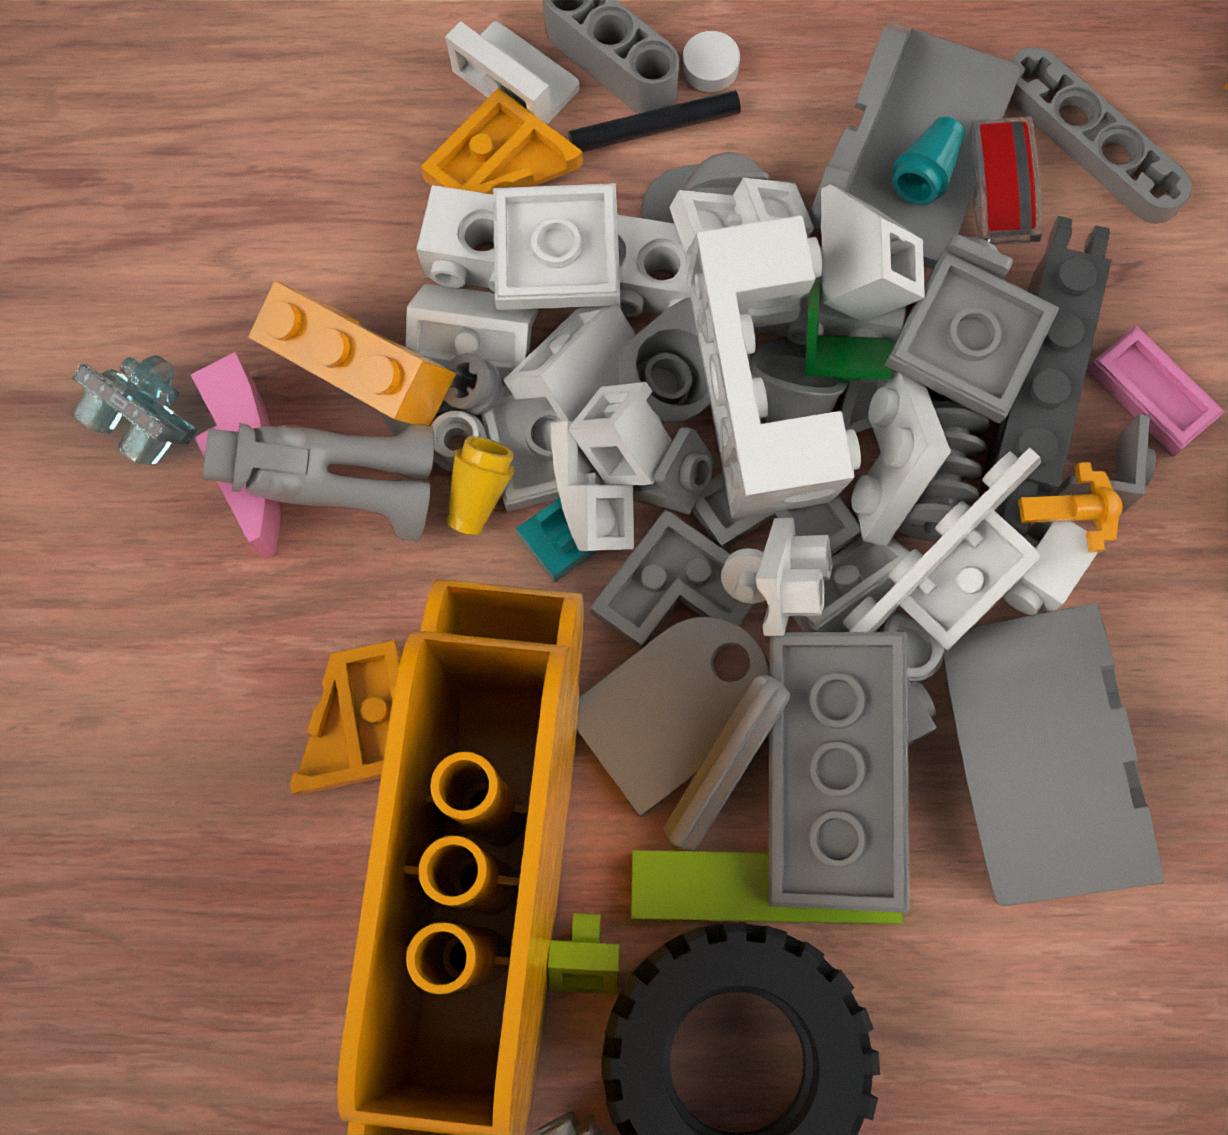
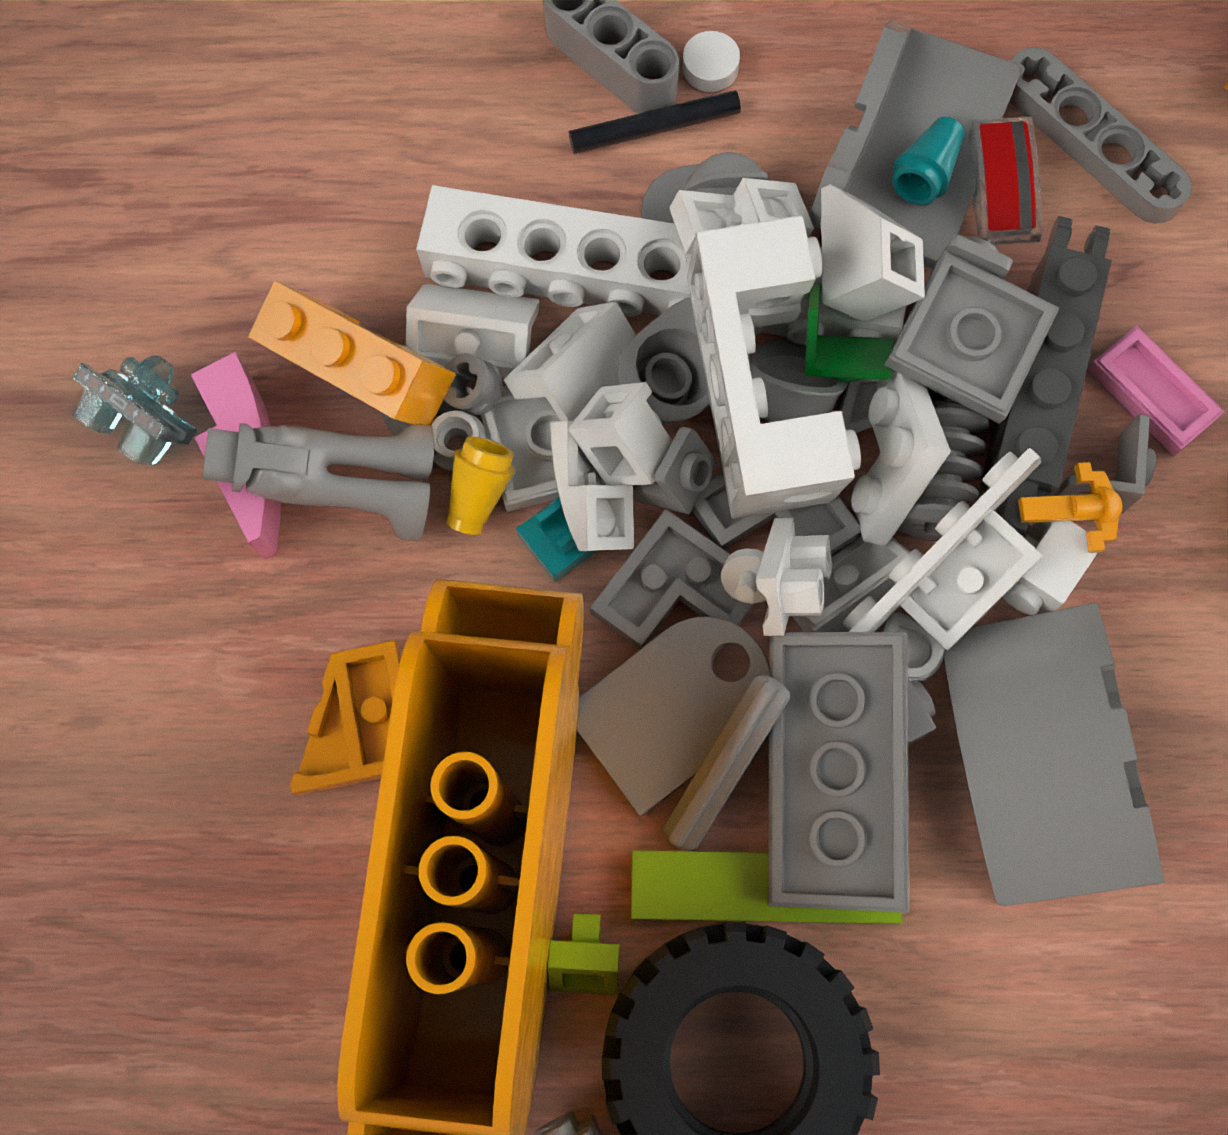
(501, 149): light orange wing -> none
(513, 65): white panel -> none
(556, 246): white tile -> none

